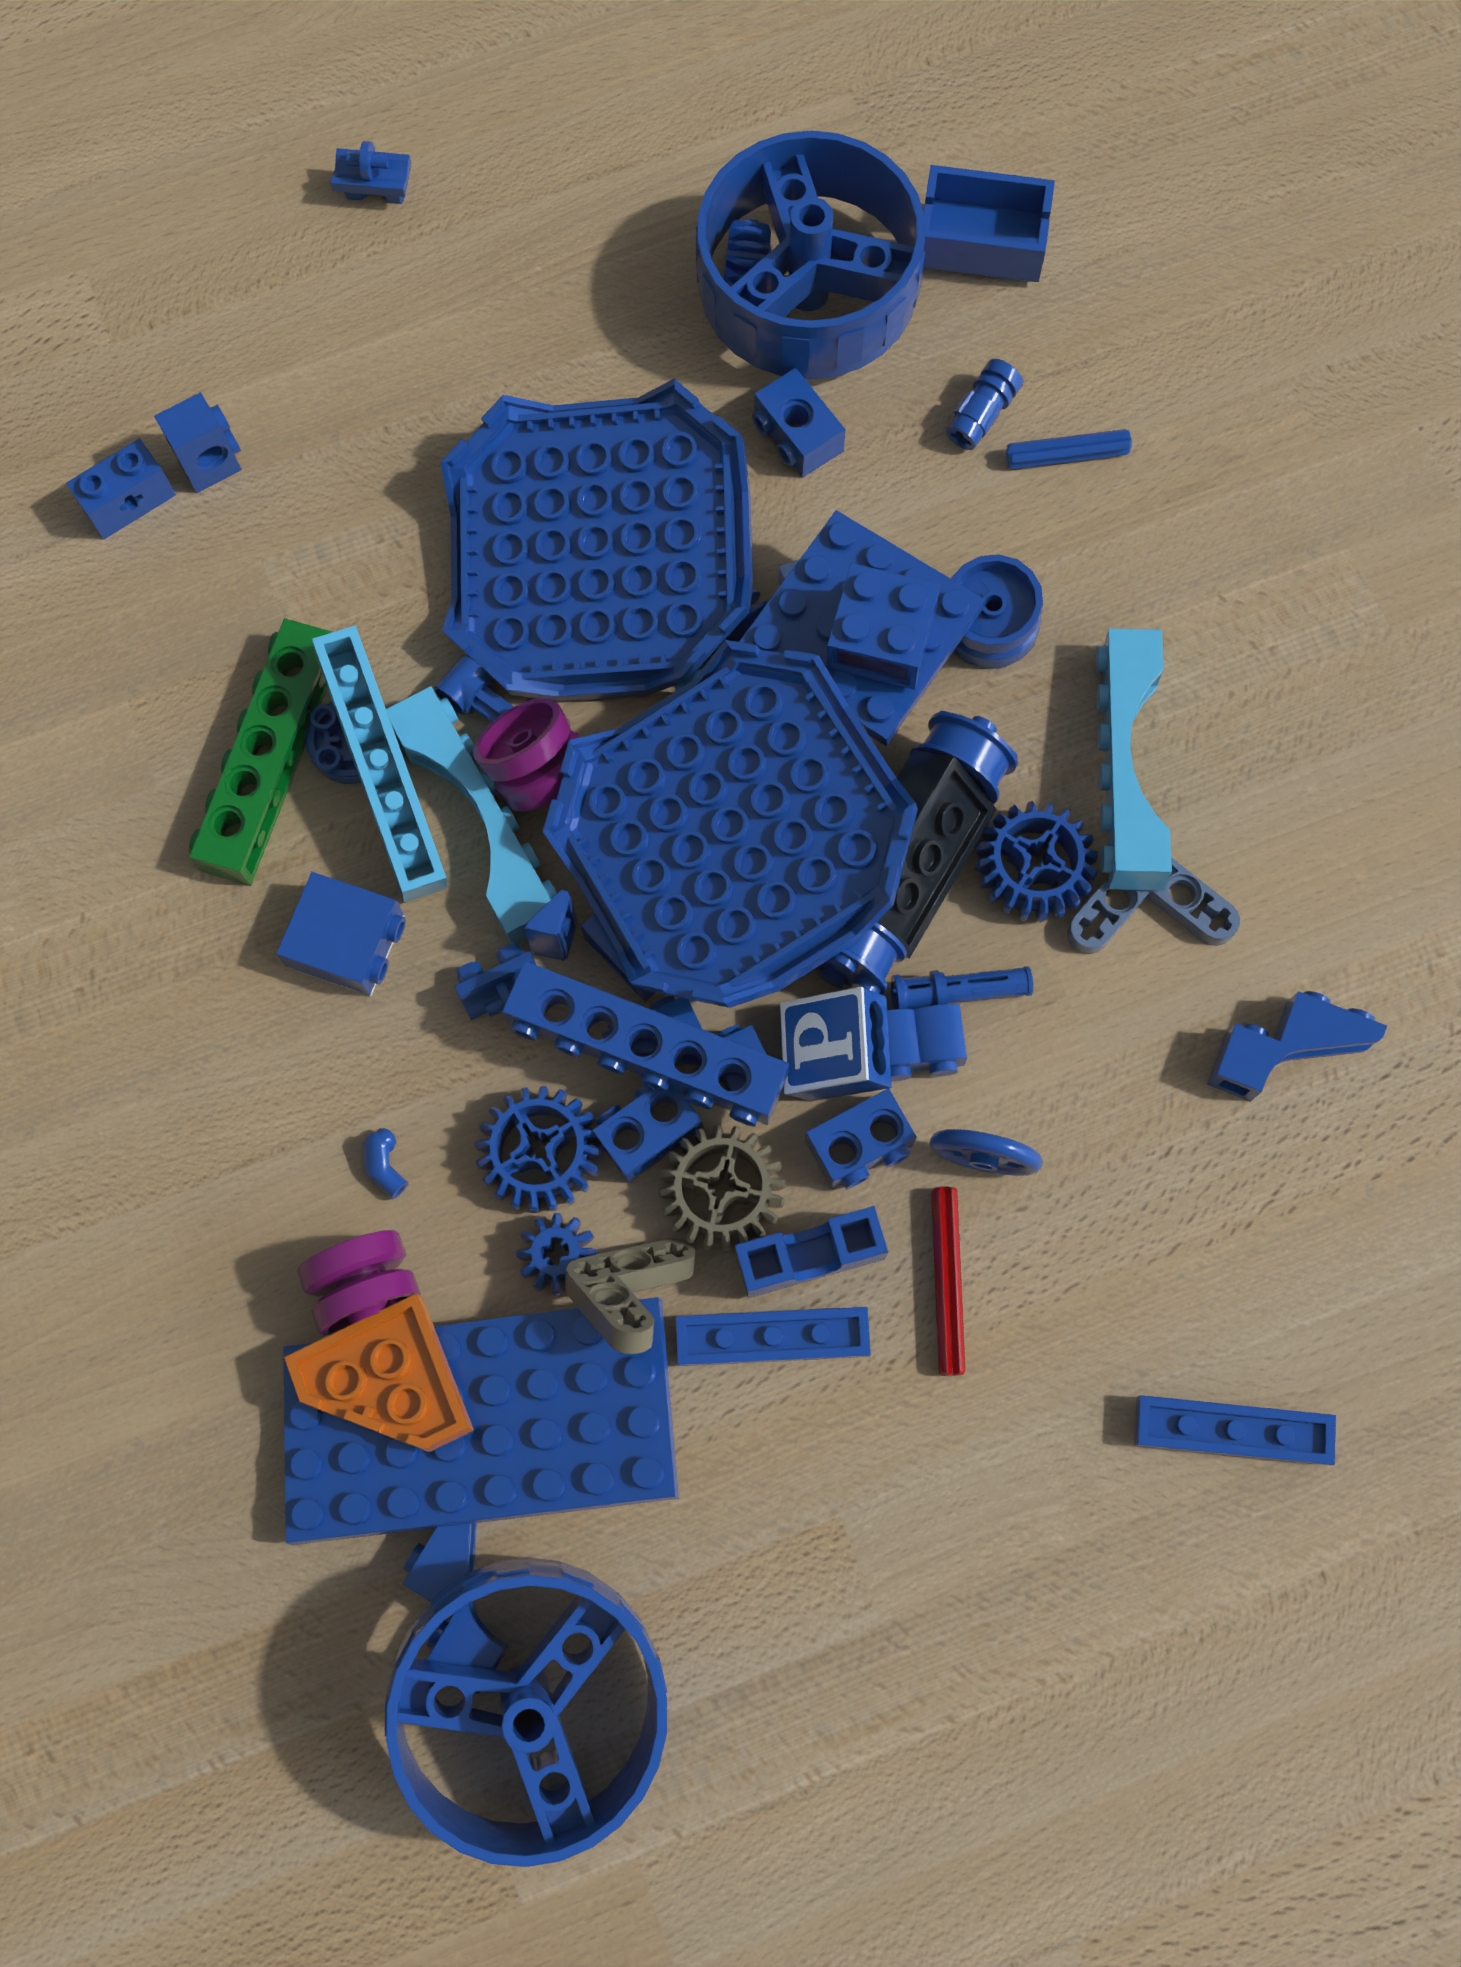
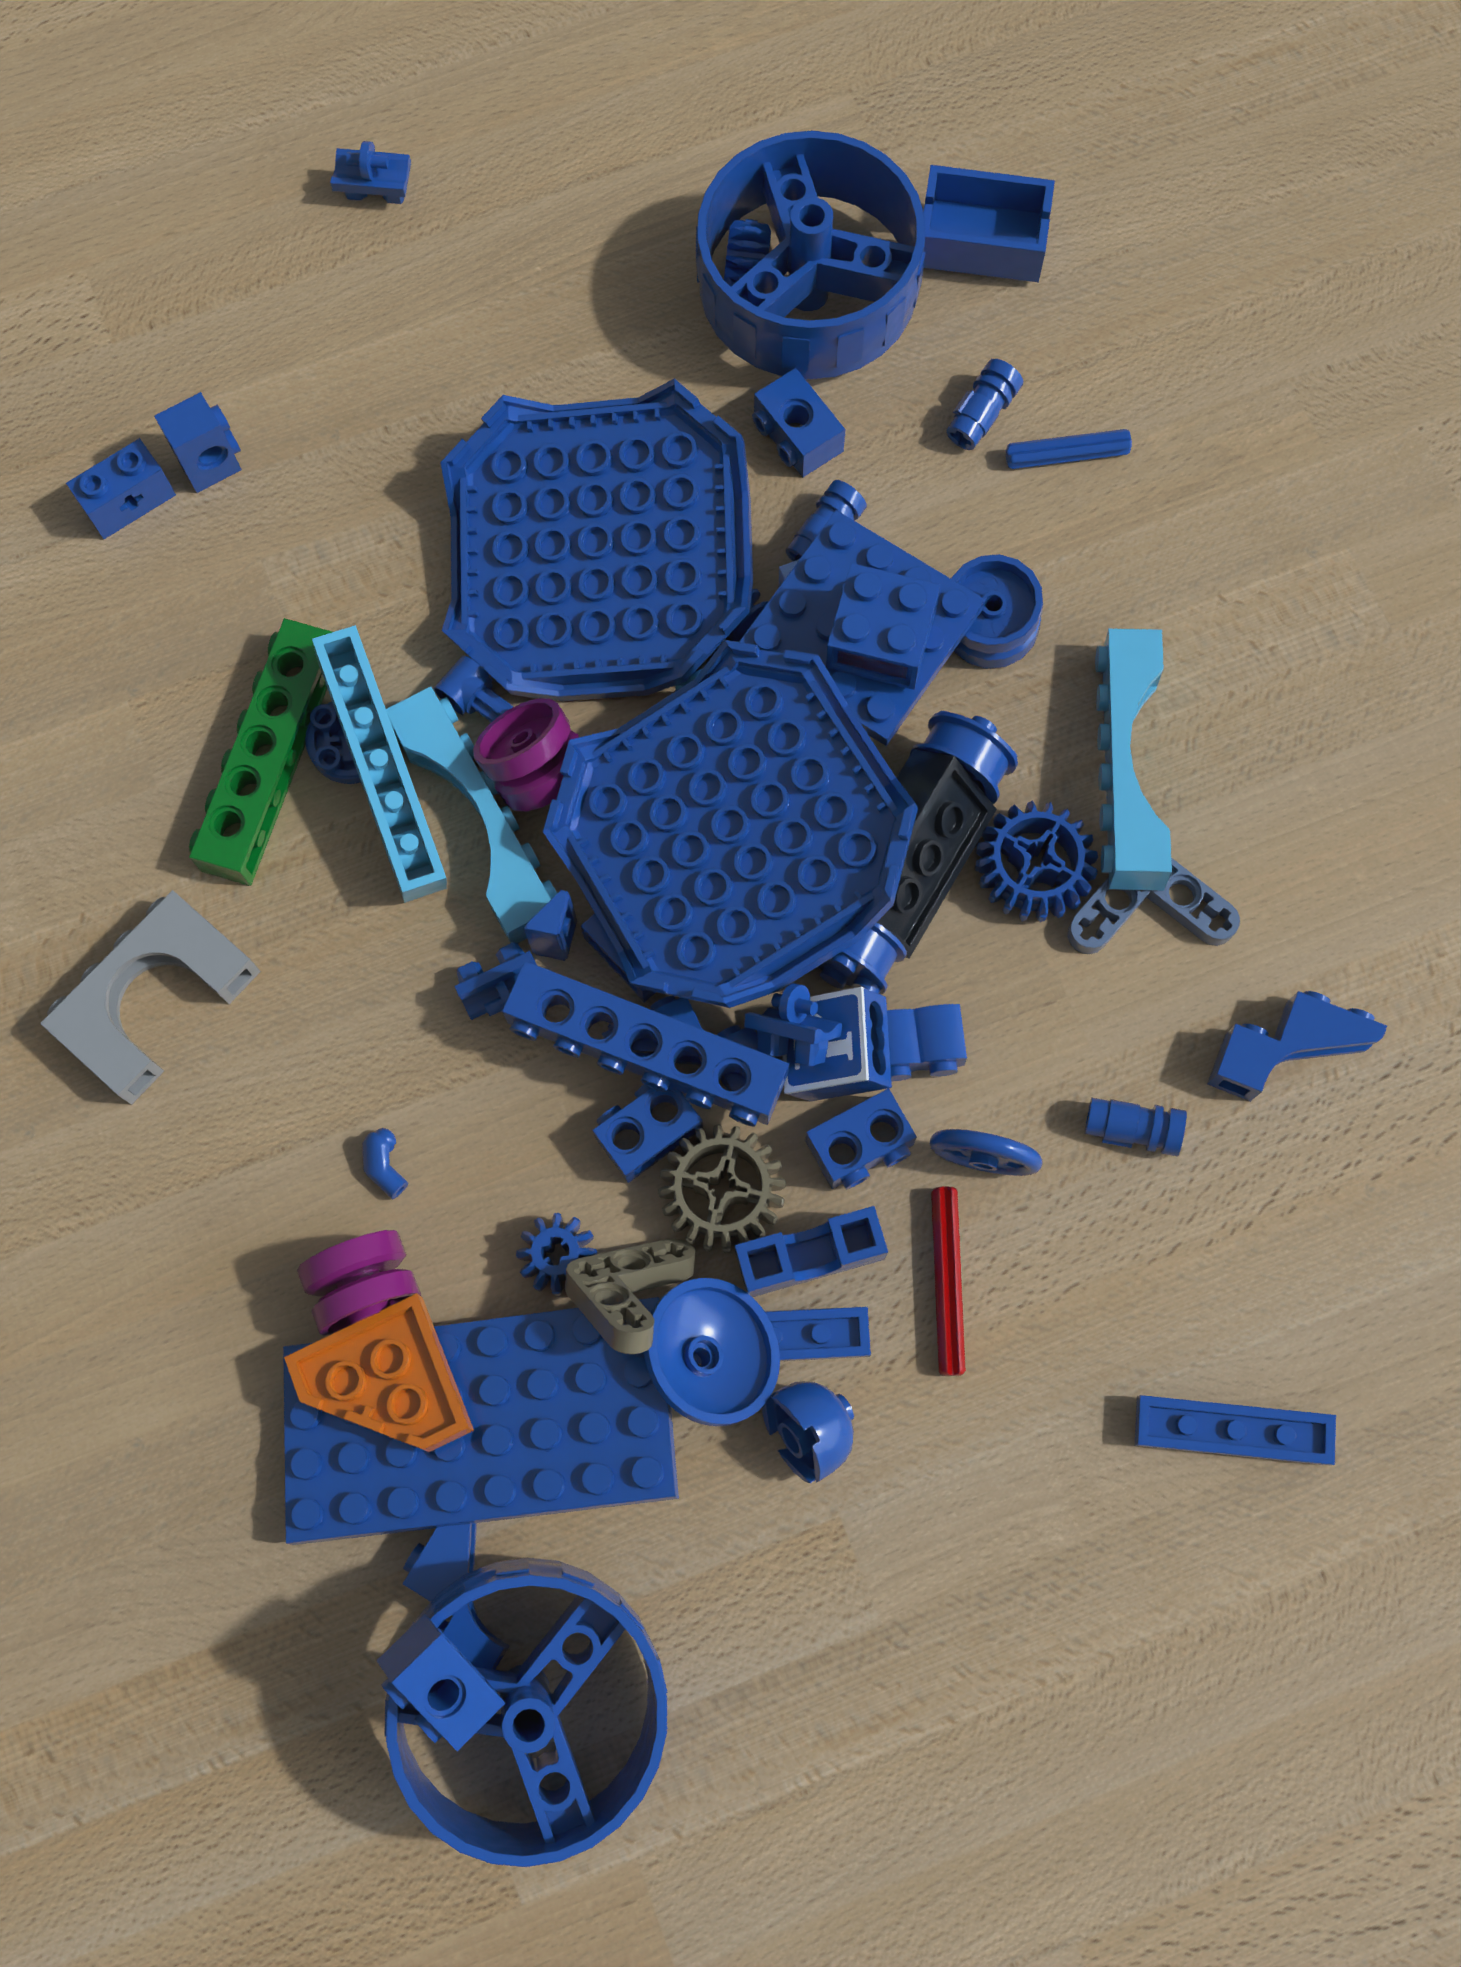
(90, 1015): none -> light grey arch
(342, 934): blue piece -> none
(421, 1660): none -> blue brick
(520, 1161): blue gear -> none
(734, 1346): none -> blue dish
(793, 1019): none -> blue hips
(812, 1426): none -> blue cylinder
(837, 497): none -> blue axle
(942, 989): blue pin -> none
(1128, 1123): none -> blue axle

